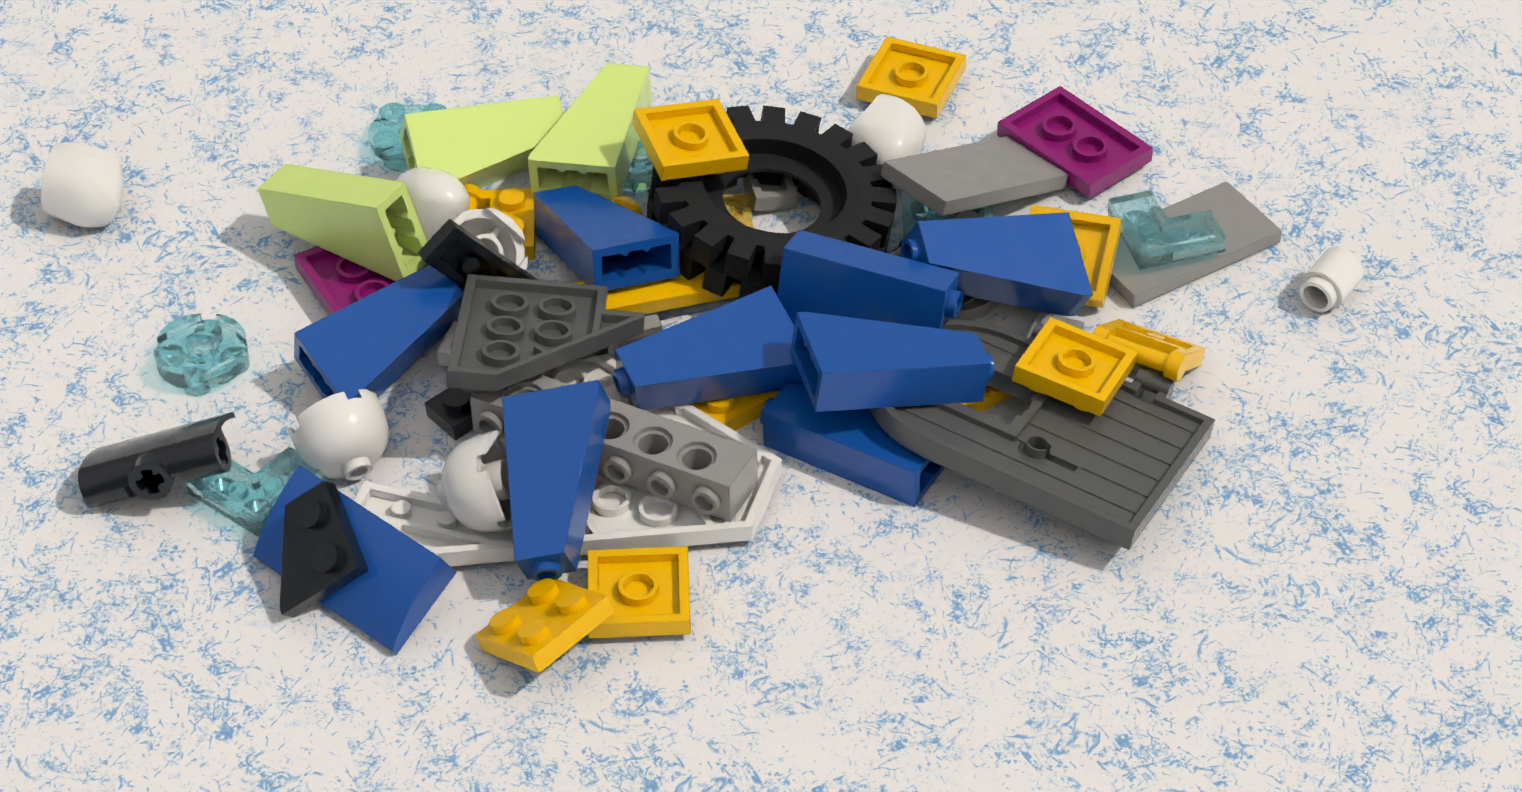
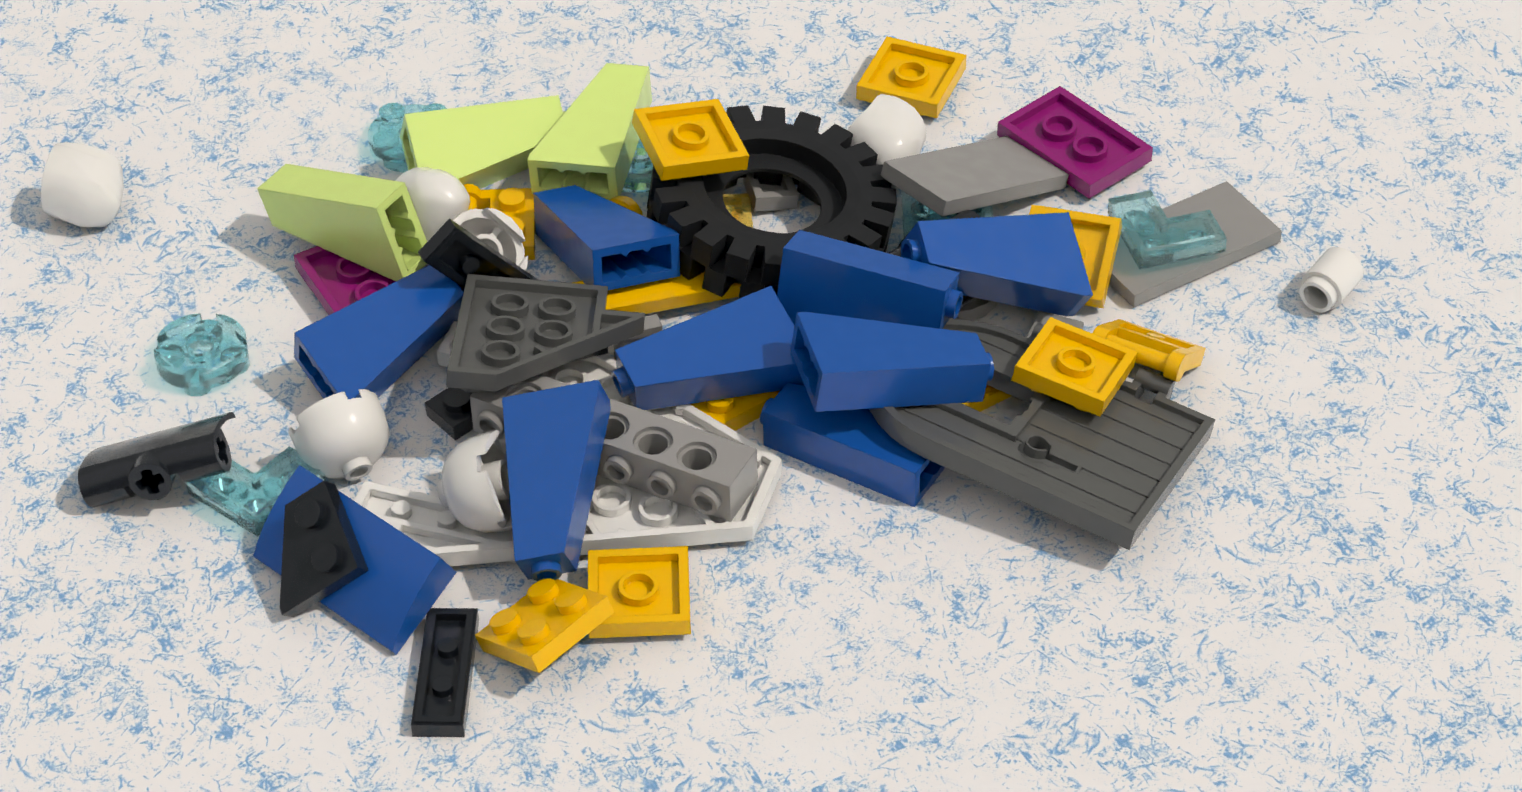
(445, 673): none -> black tile

